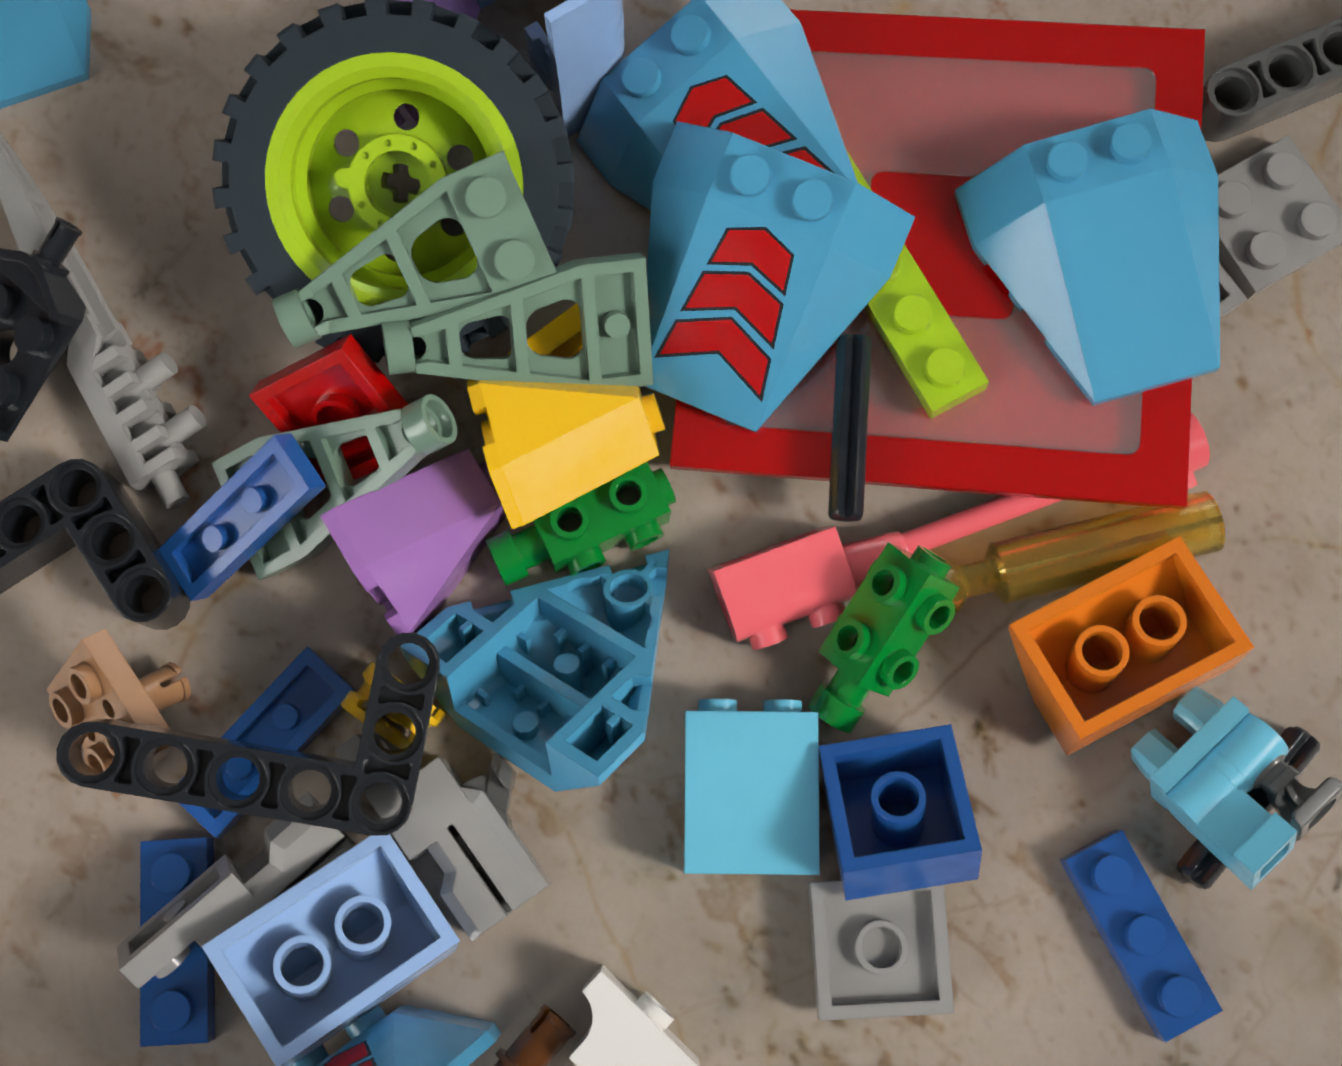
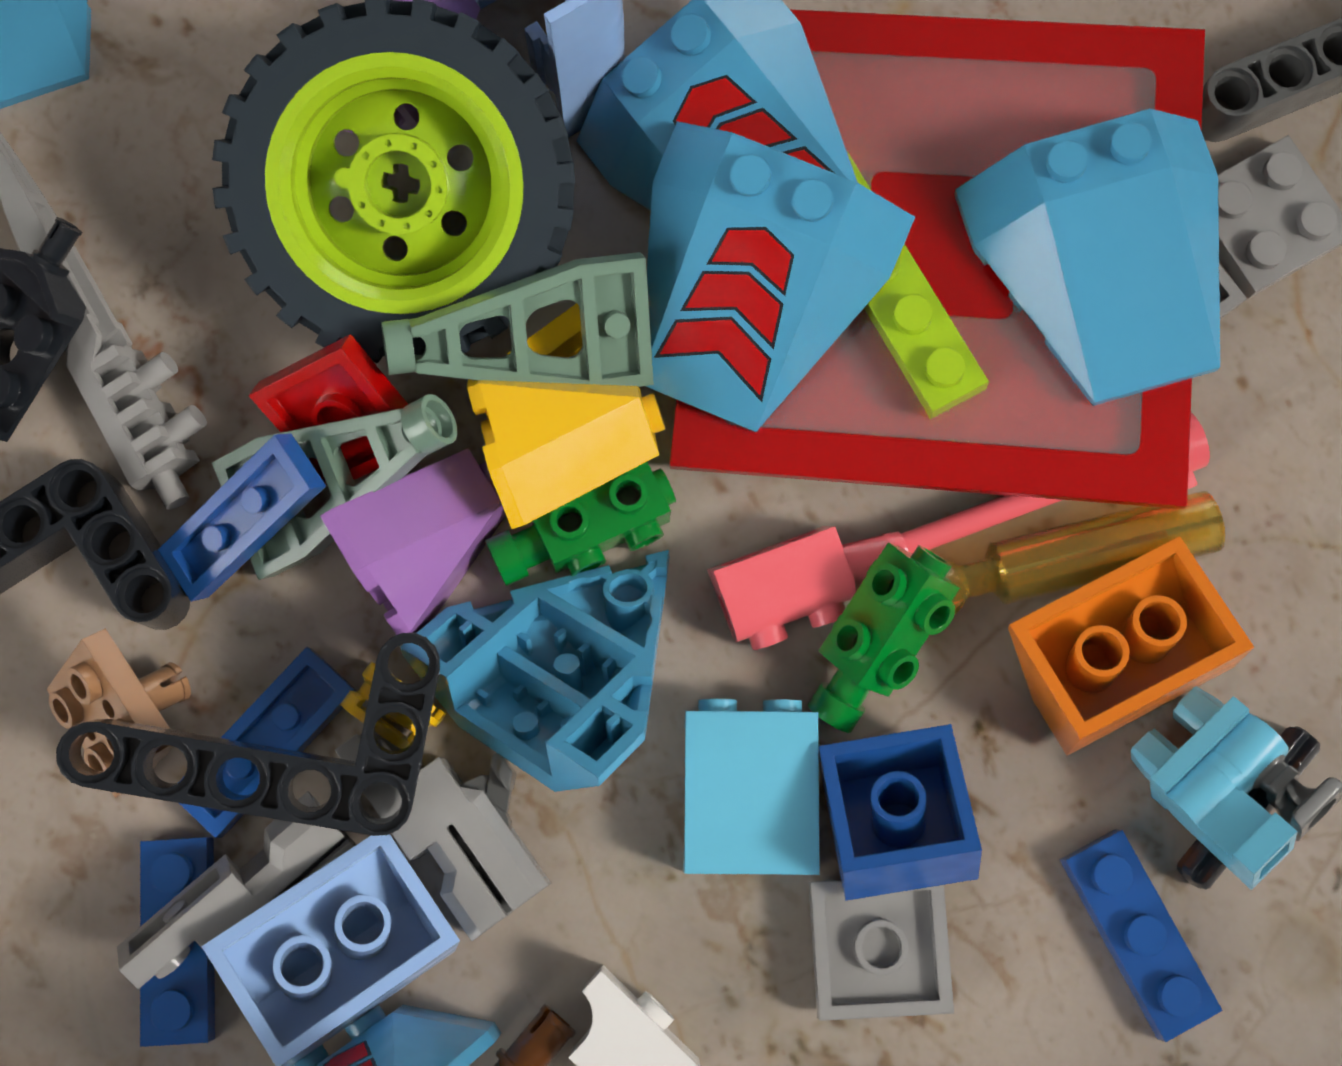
(496, 224): sand green plate -> none
(849, 428): black axle -> none

